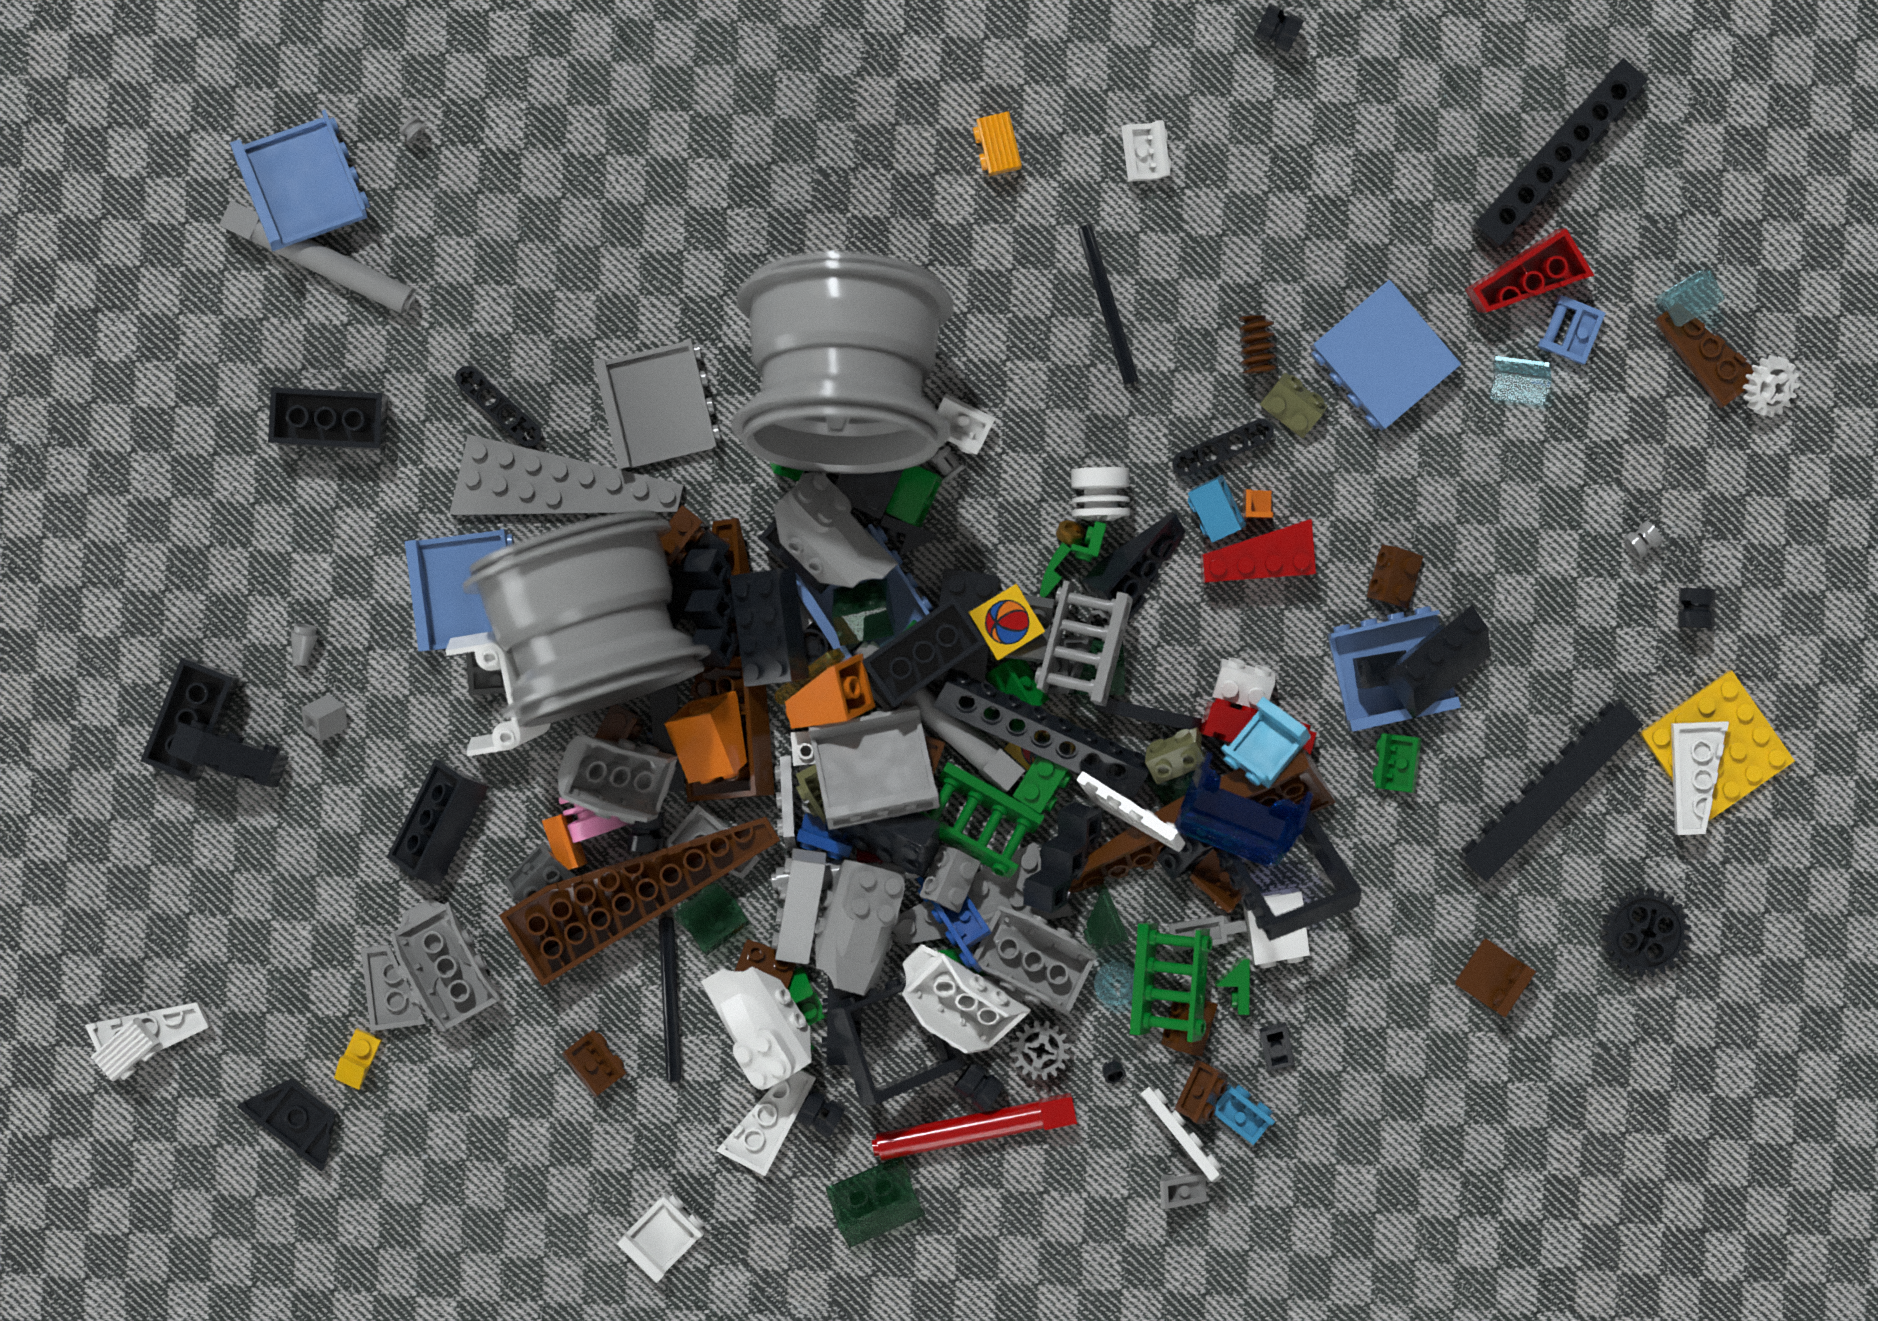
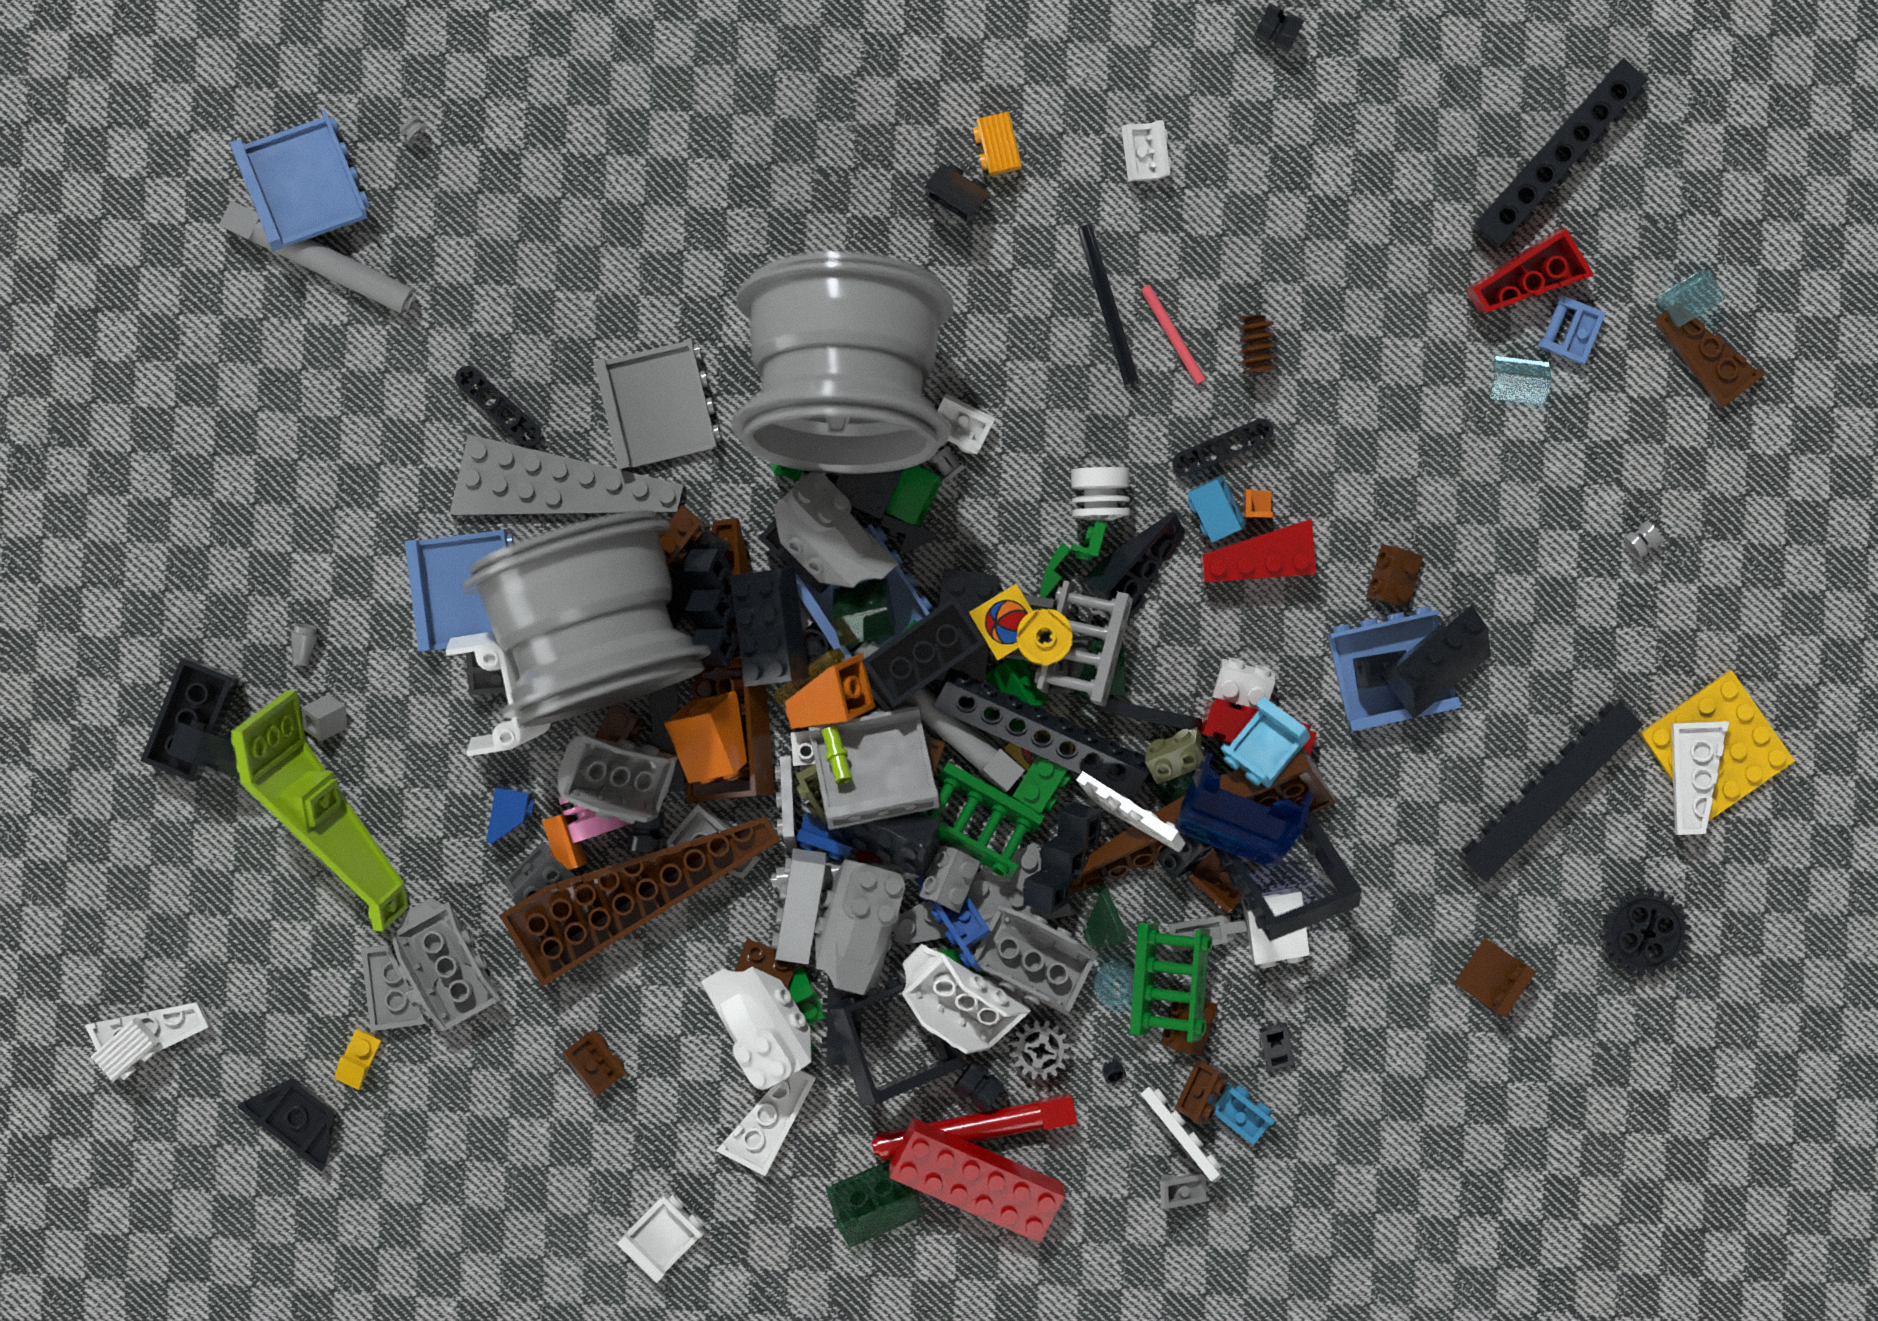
(306, 798): none -> lime wing
(328, 418): black brick -> none
(437, 822): black slope -> none
(508, 811): none -> blue slope
(670, 999): black axle -> none
(712, 917): clear green bracket -> none
(811, 1108): black wheel -> none
(836, 755): none -> lime pin
(956, 192): none -> black slope
(976, 1180): none -> red brick
(1044, 620): none -> yellow plate
(1070, 532): pearl gold tile -> none
(1173, 334): none -> coral bar
(1238, 976): green slope -> none
(1294, 404): olive bracket -> none
(1384, 356): medium blue panel -> none
(1397, 762): green bracket -> none
(1696, 607): black wheel -> none
(1771, 386): white gear -> none

